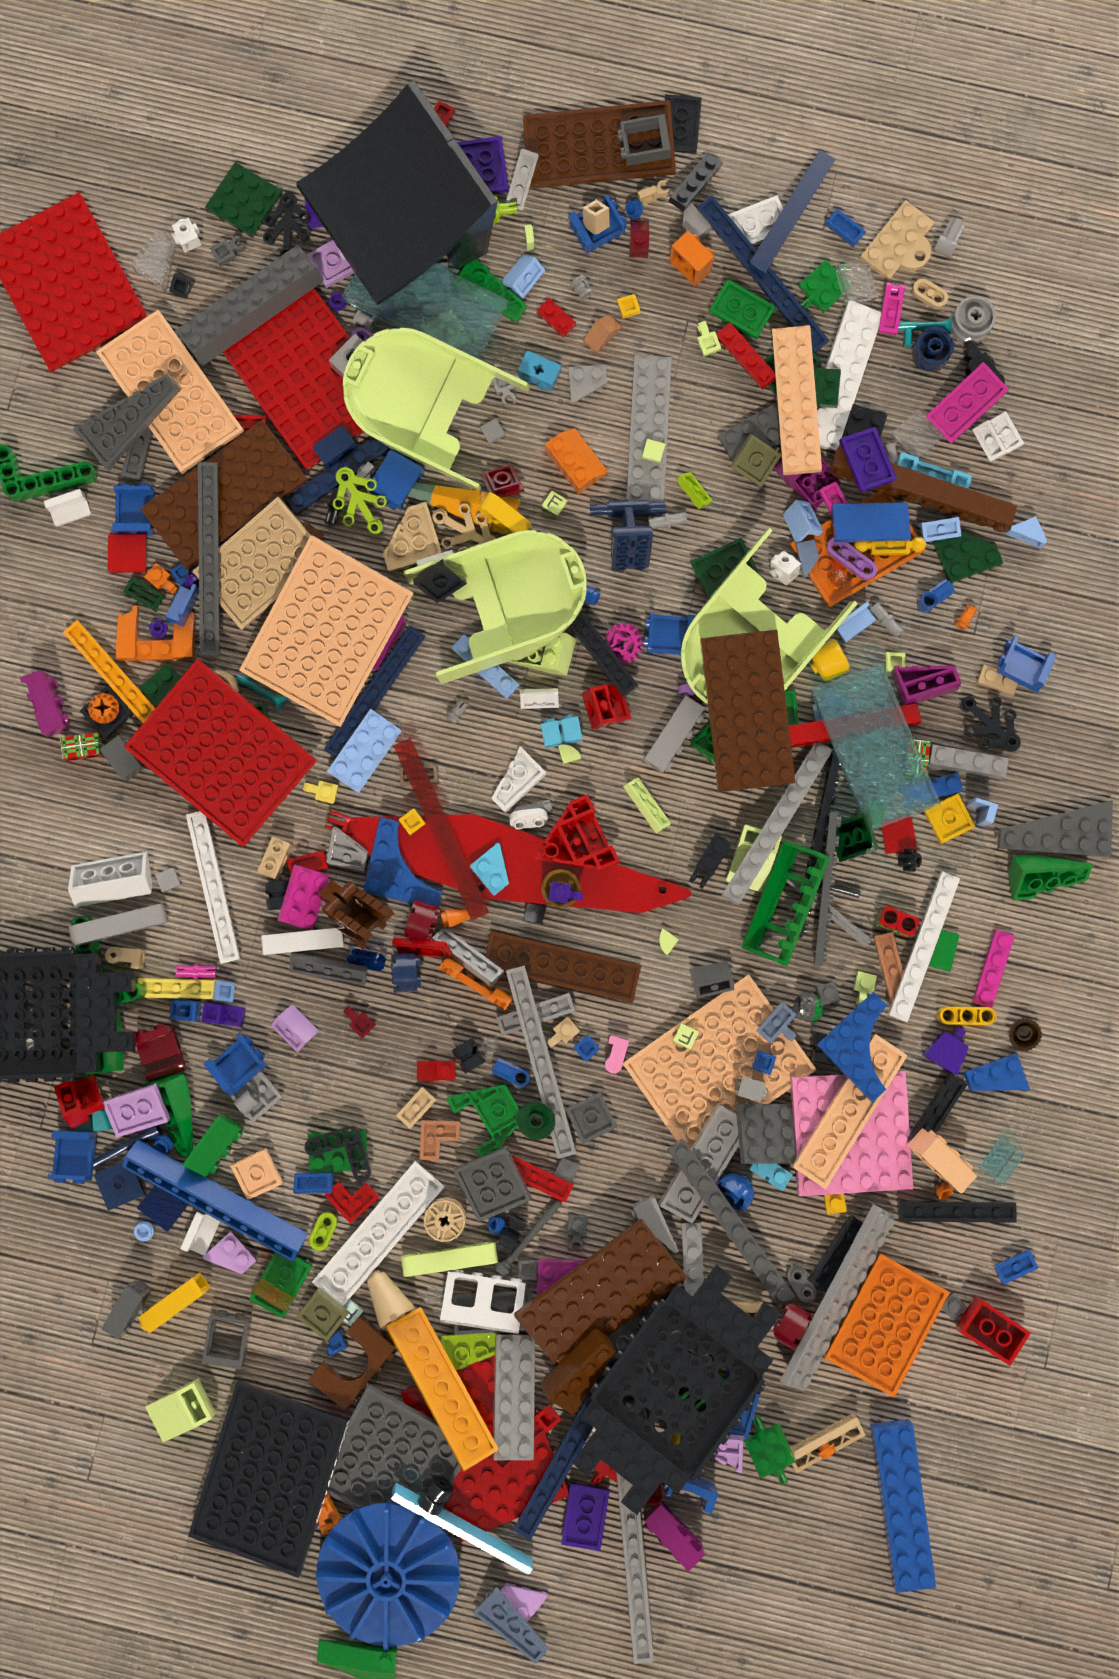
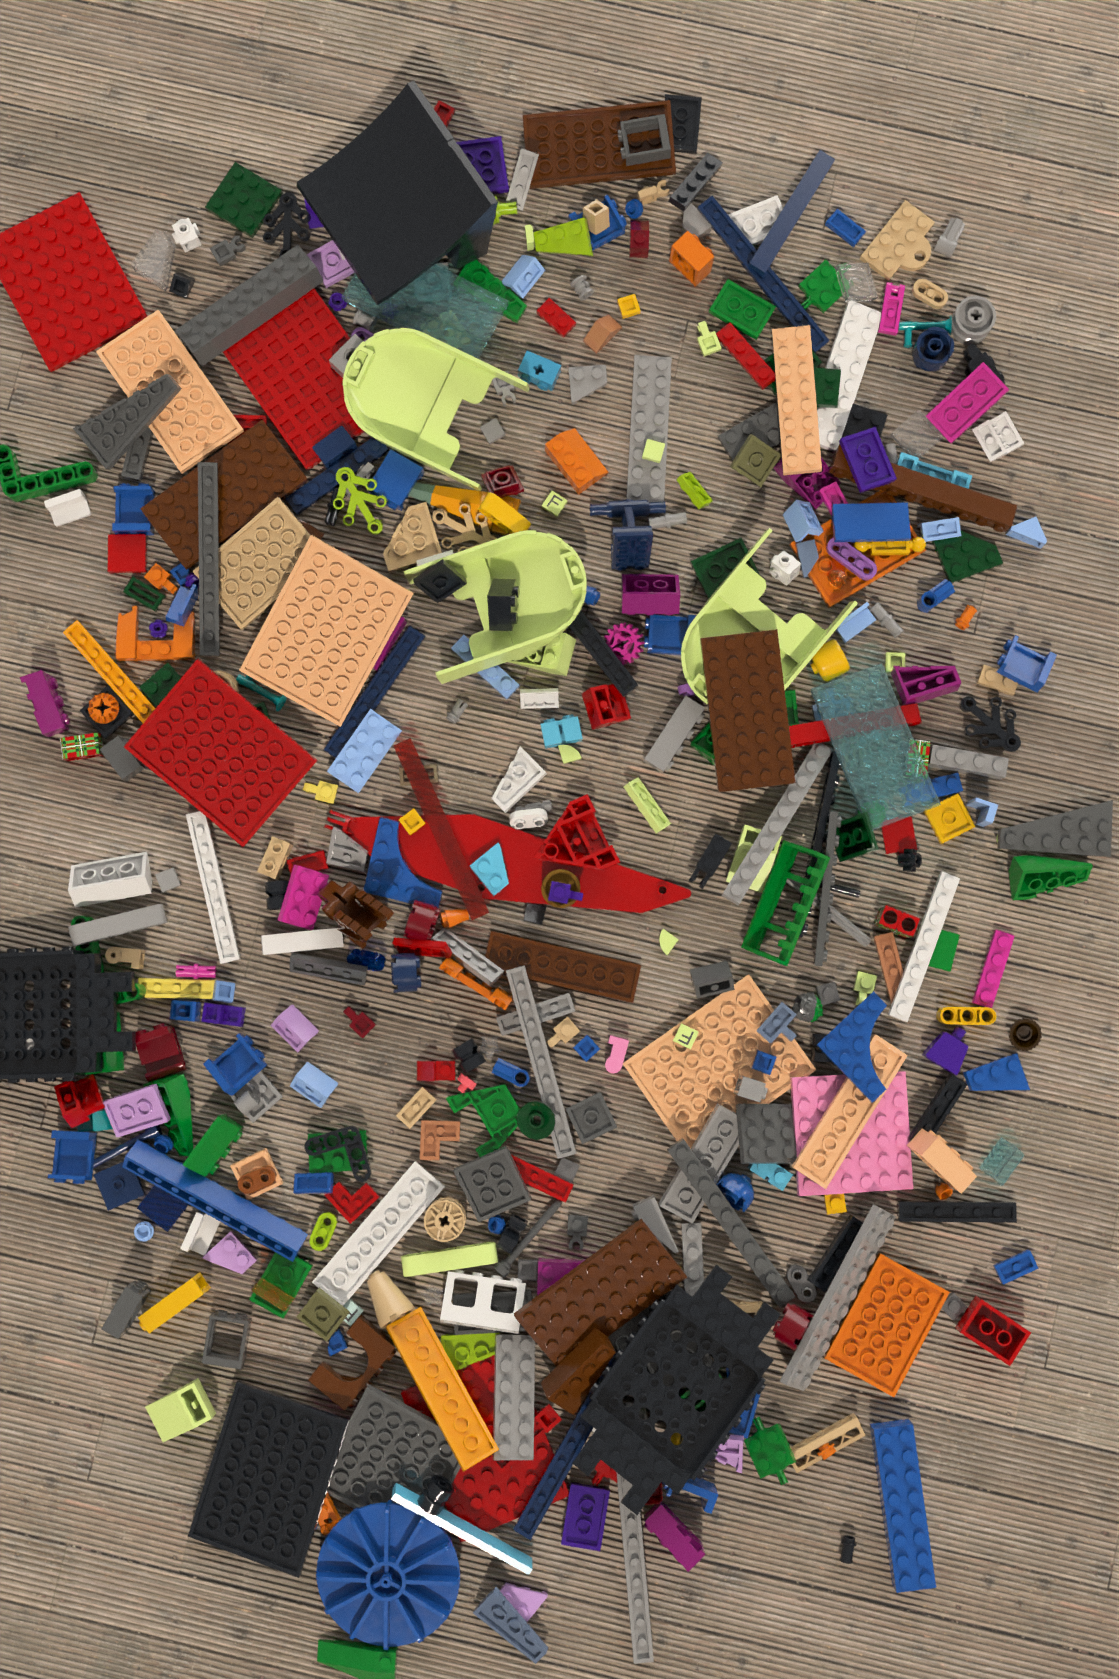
(256, 1180): none -> dark orange plate
(313, 1084): none -> light blue panel
(465, 1082): none -> coral tile
(501, 603): none -> black brick
(565, 238): none -> lime wing
(650, 594): none -> magenta brick
(848, 1543): none -> black pin

